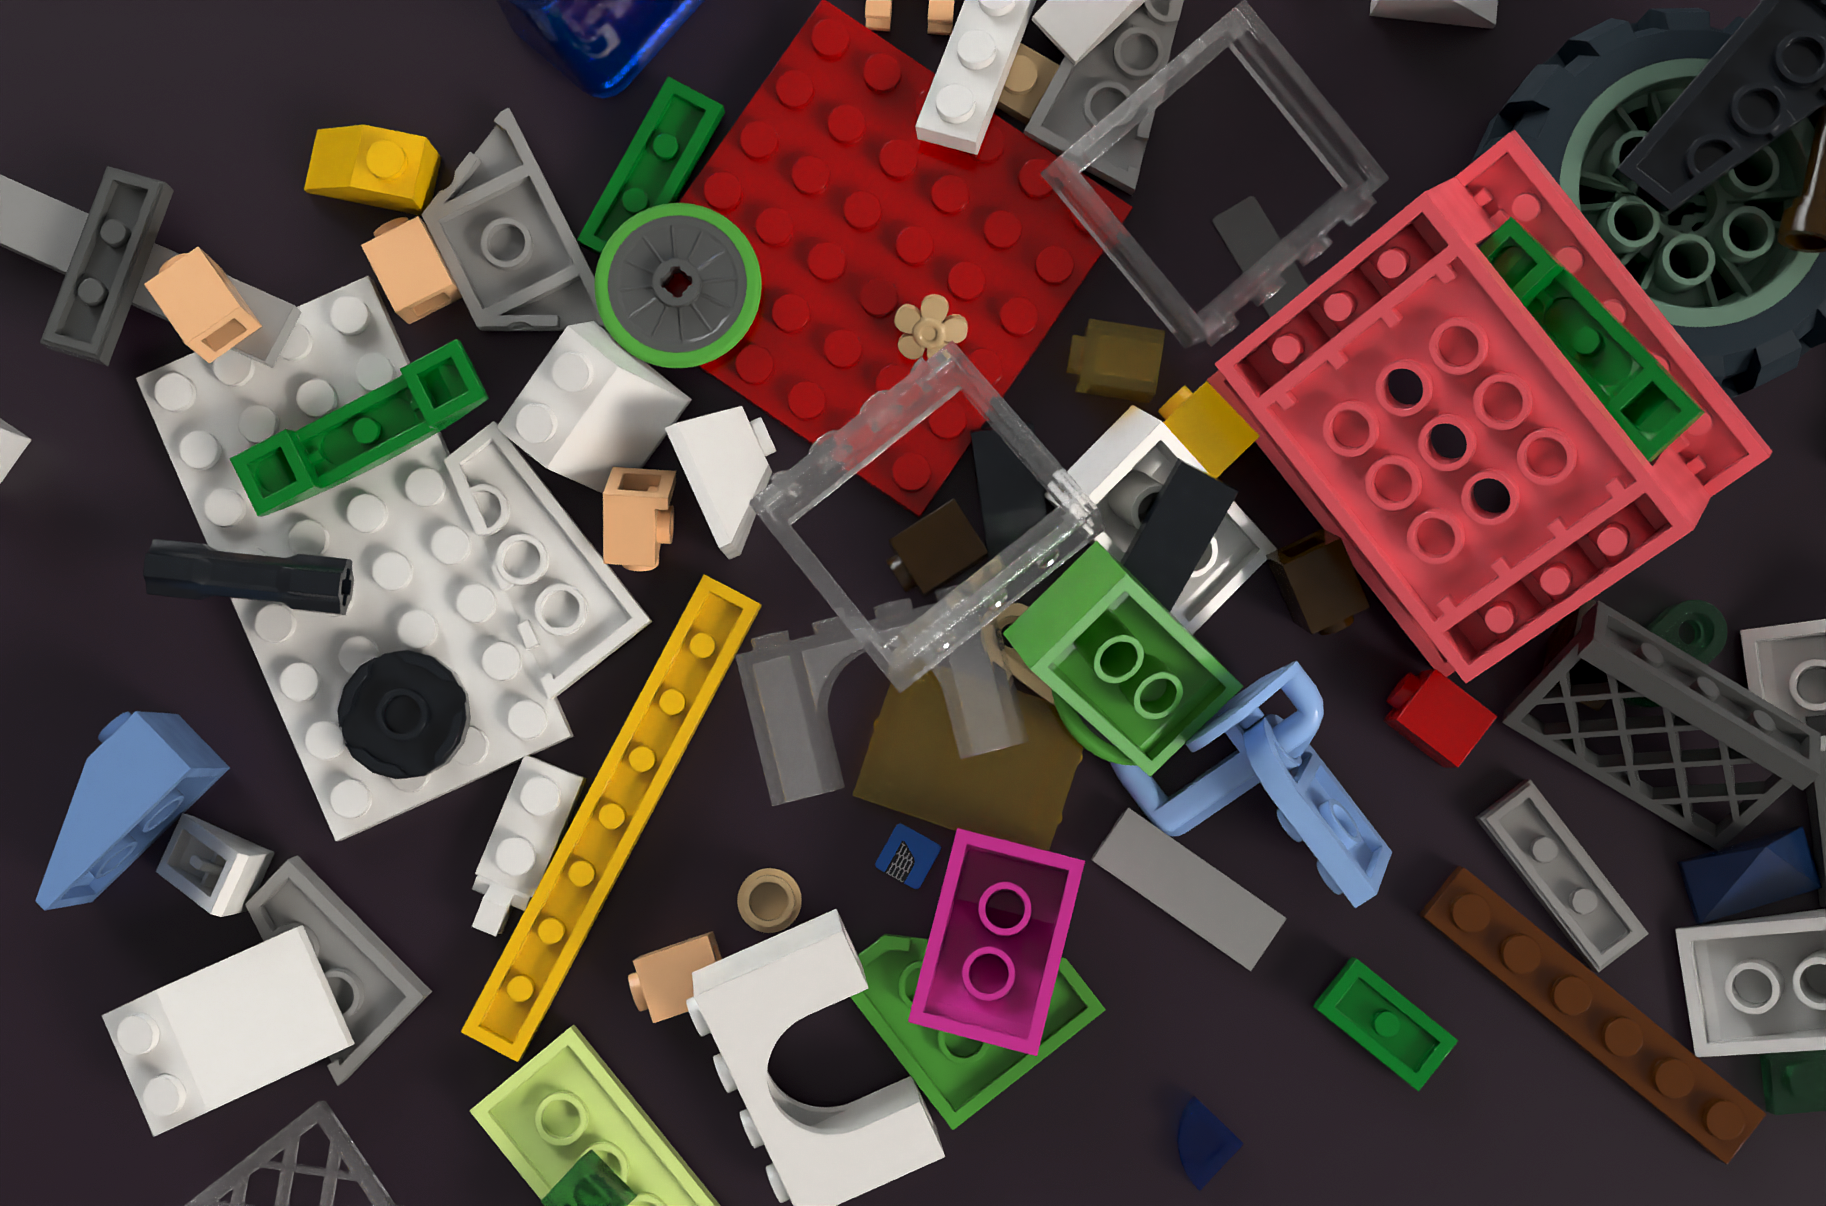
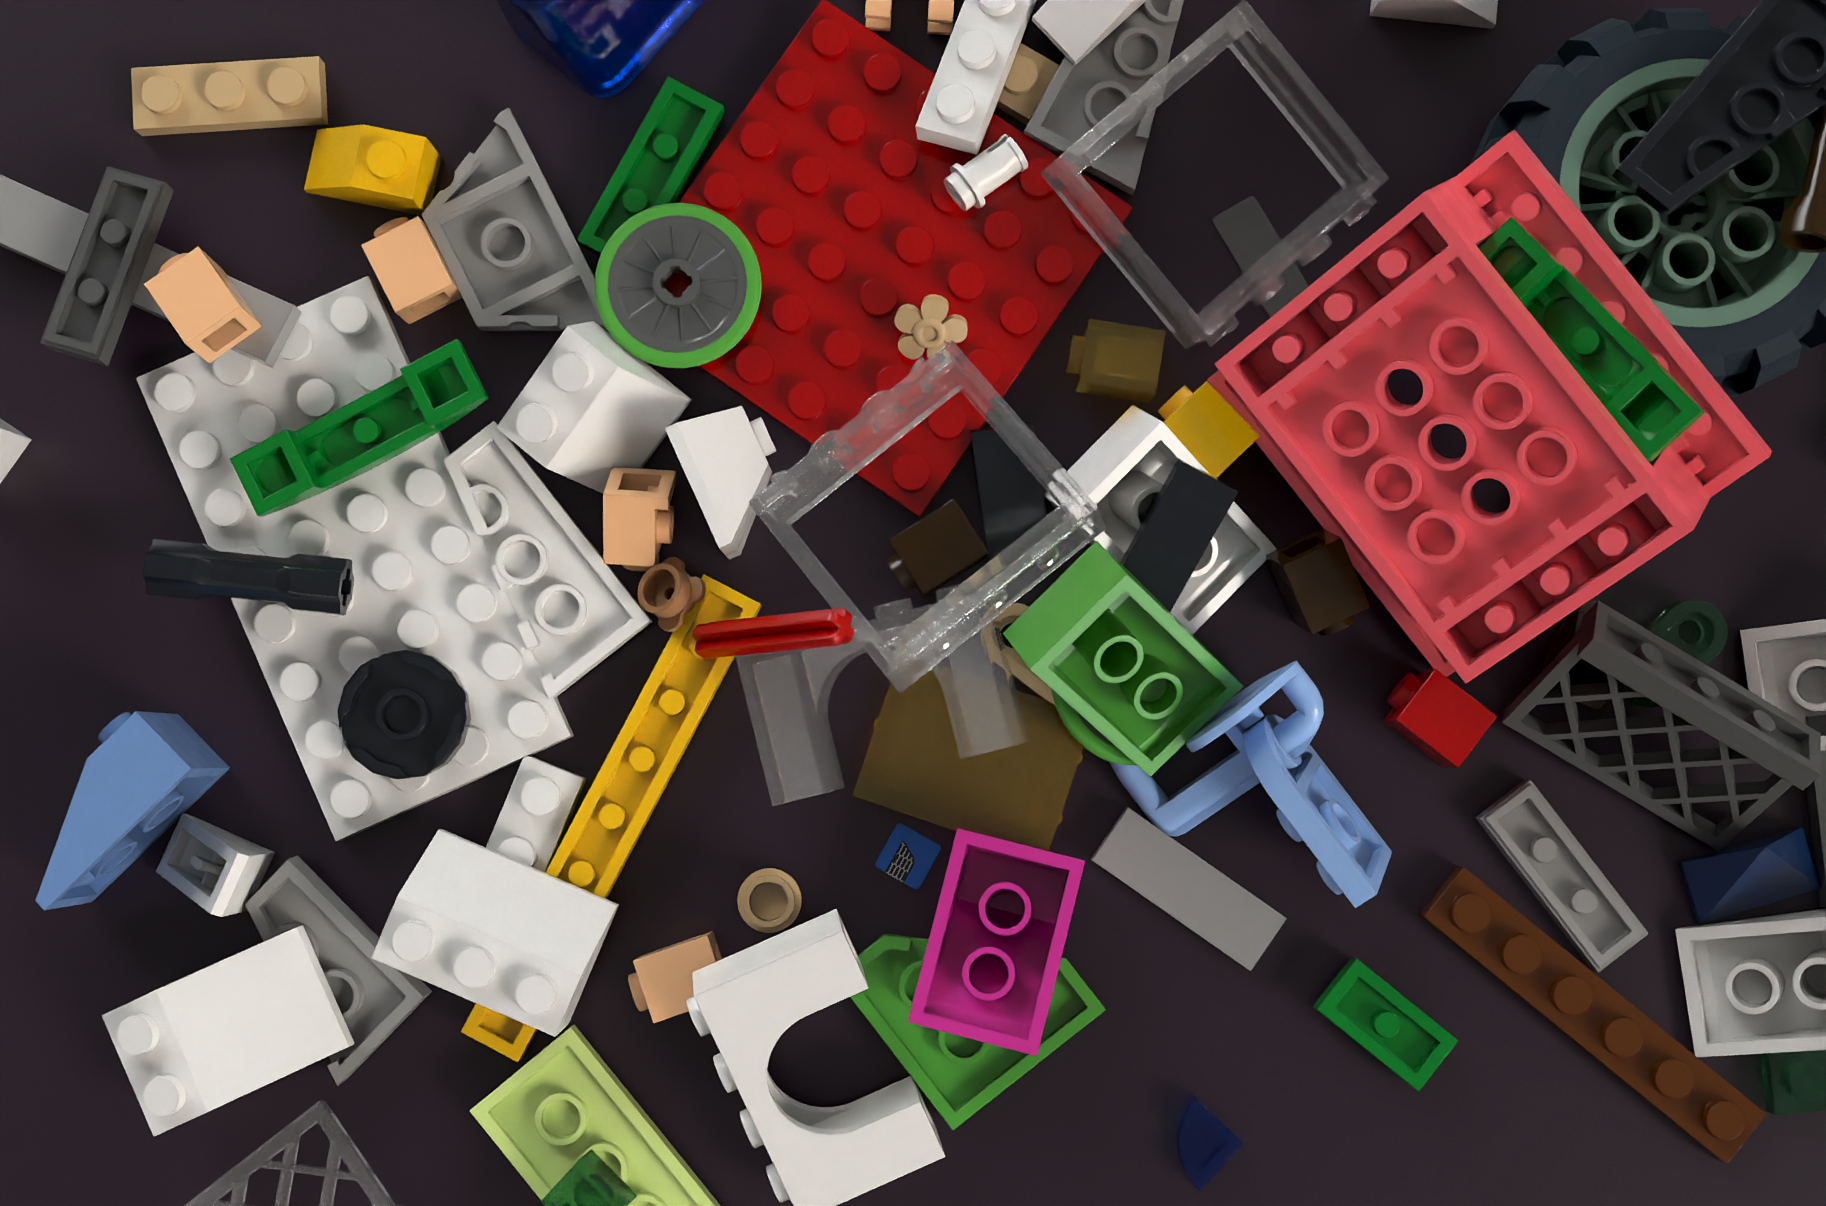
(229, 96): none -> tan plate
(496, 932): none -> white slope
(657, 587): none -> medium nougat plate
(773, 633): none -> red axle
(985, 173): none -> white pin

